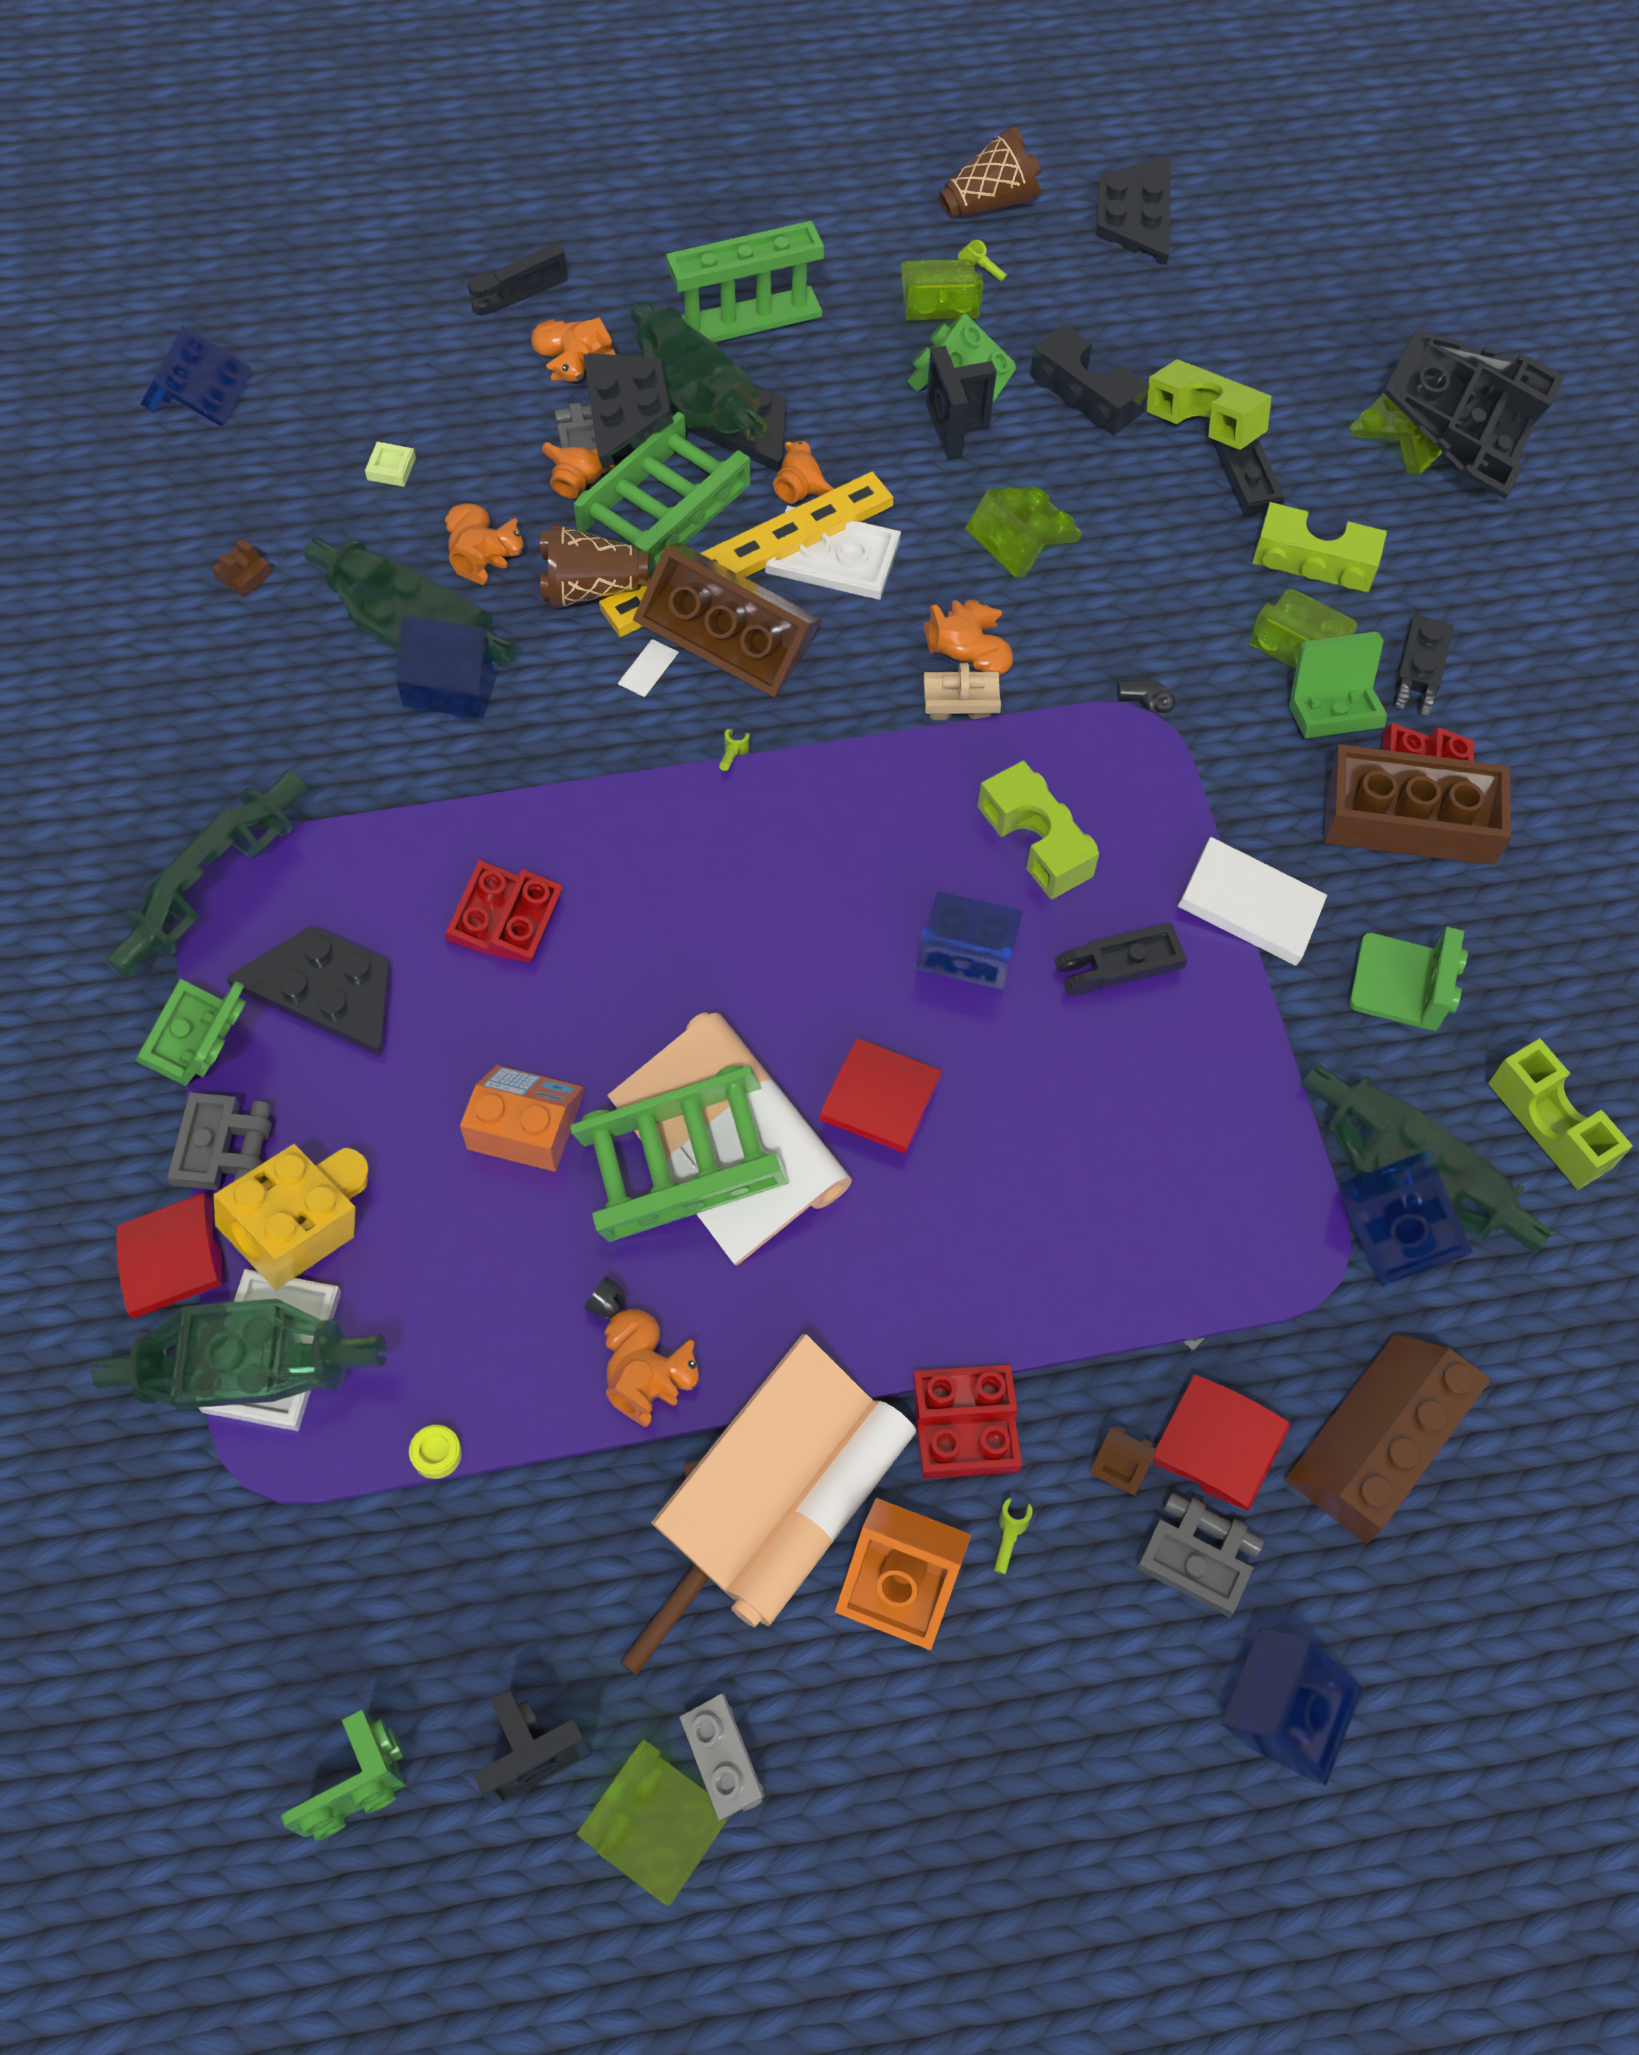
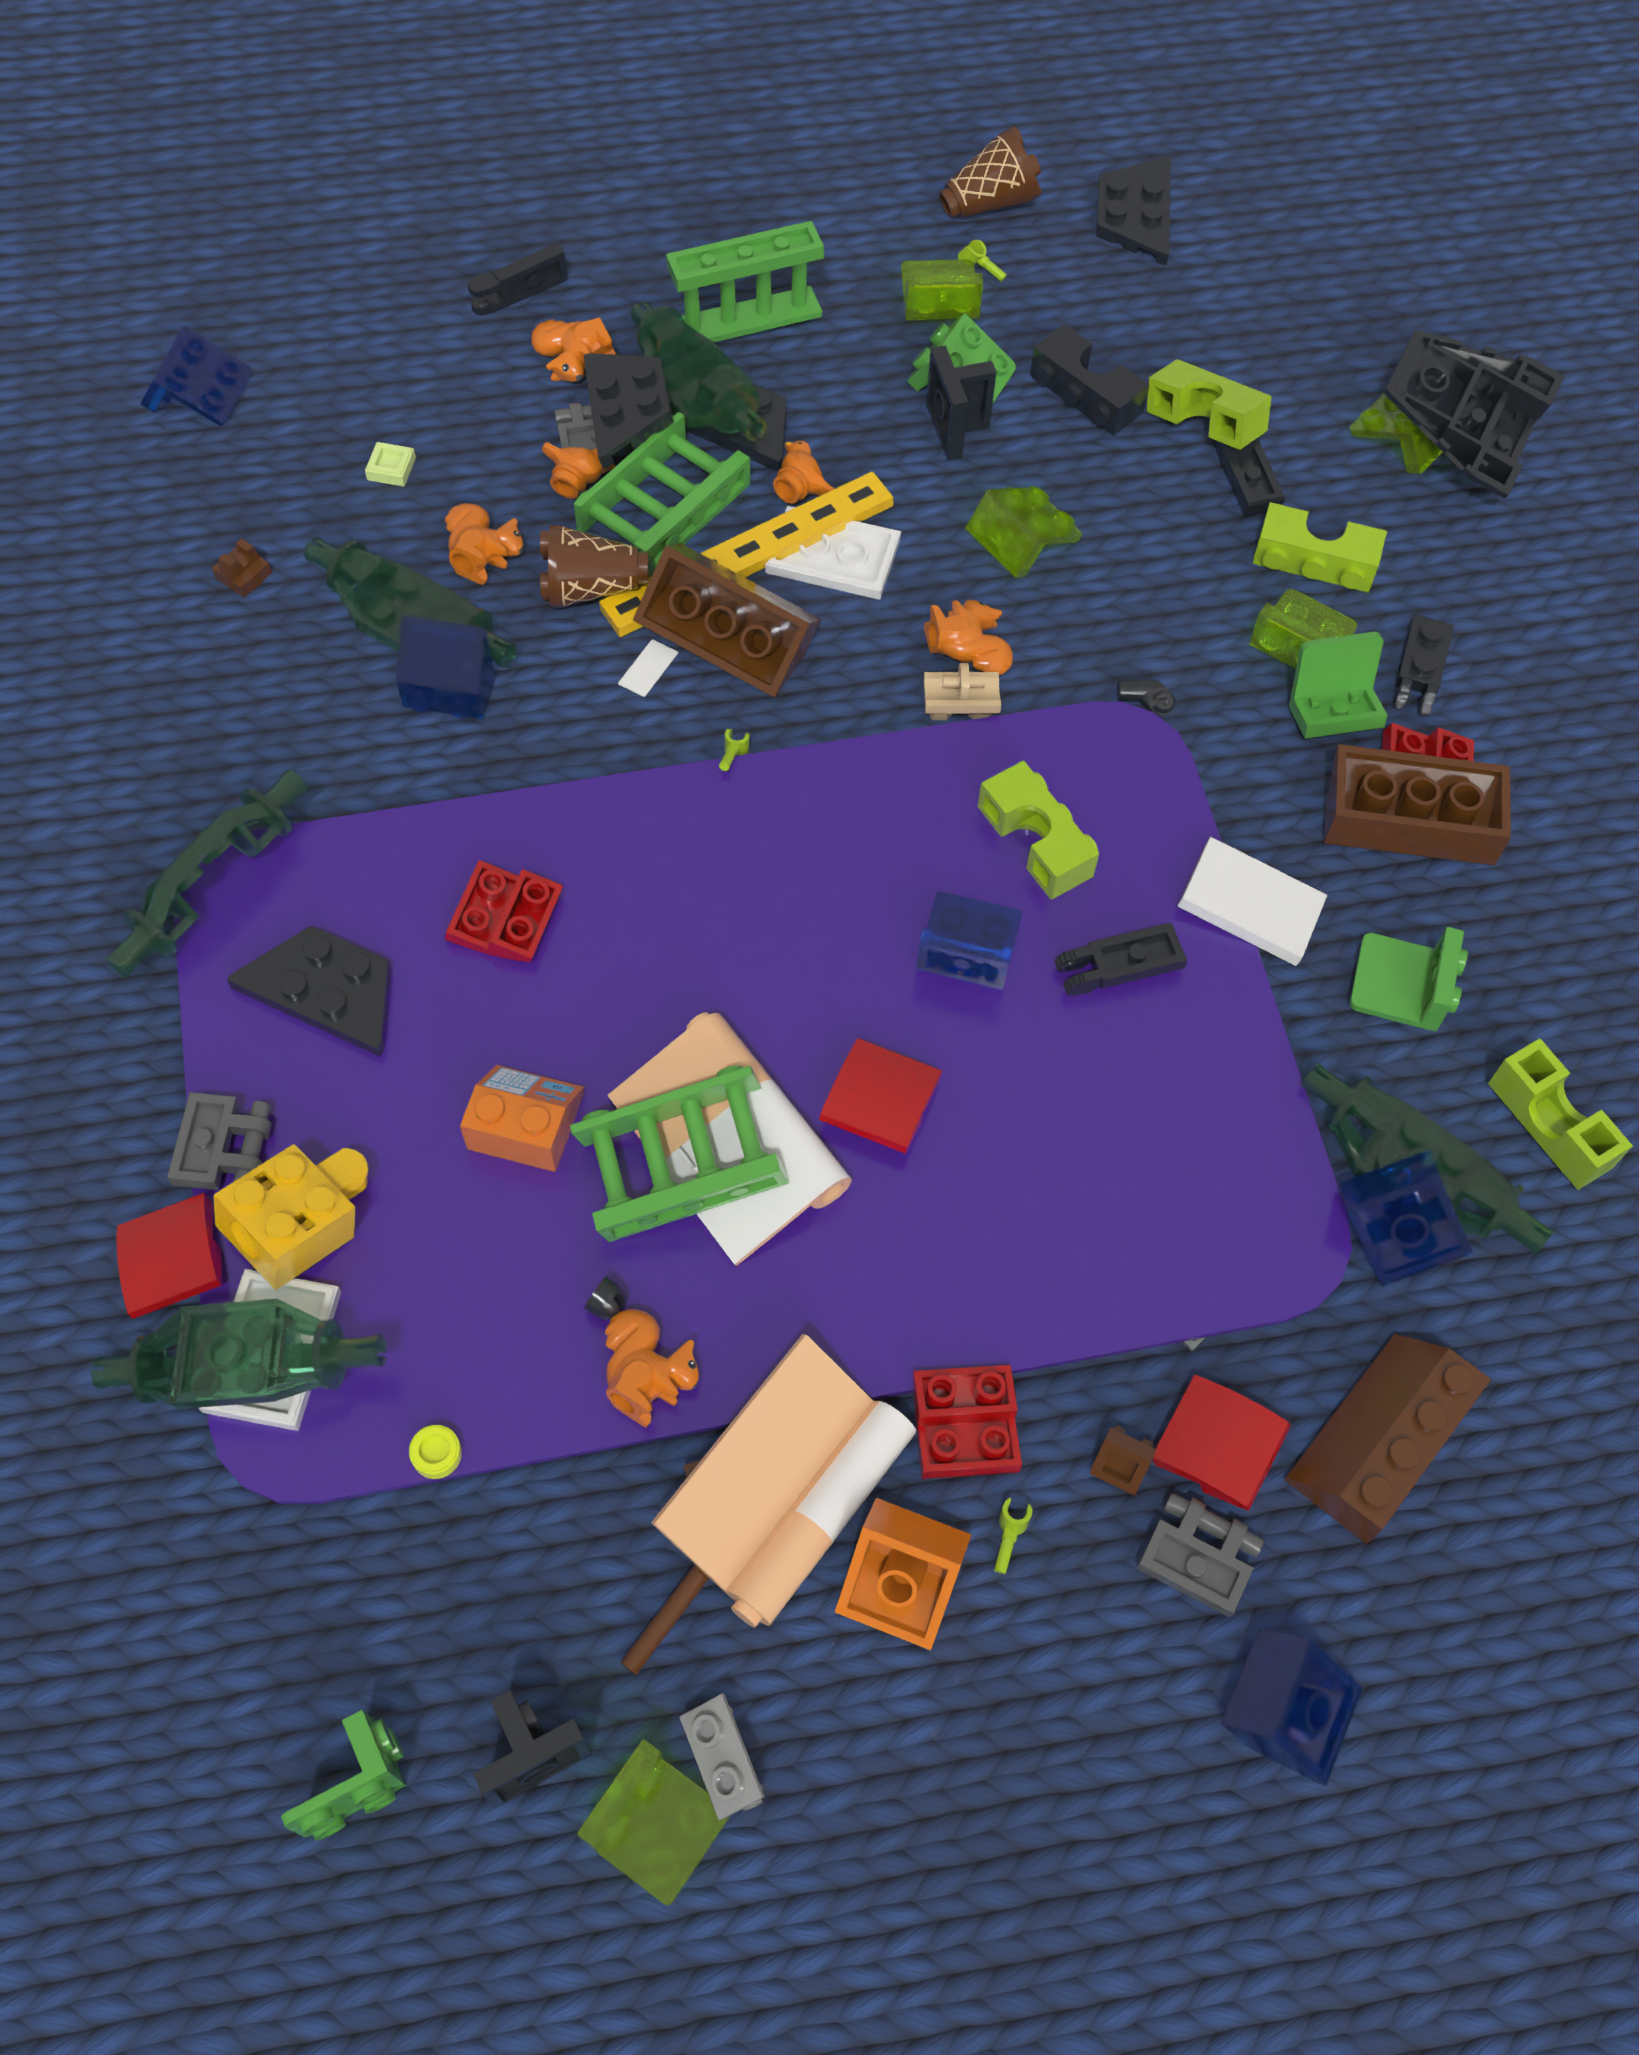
(188, 1031): bright green bracket -> none

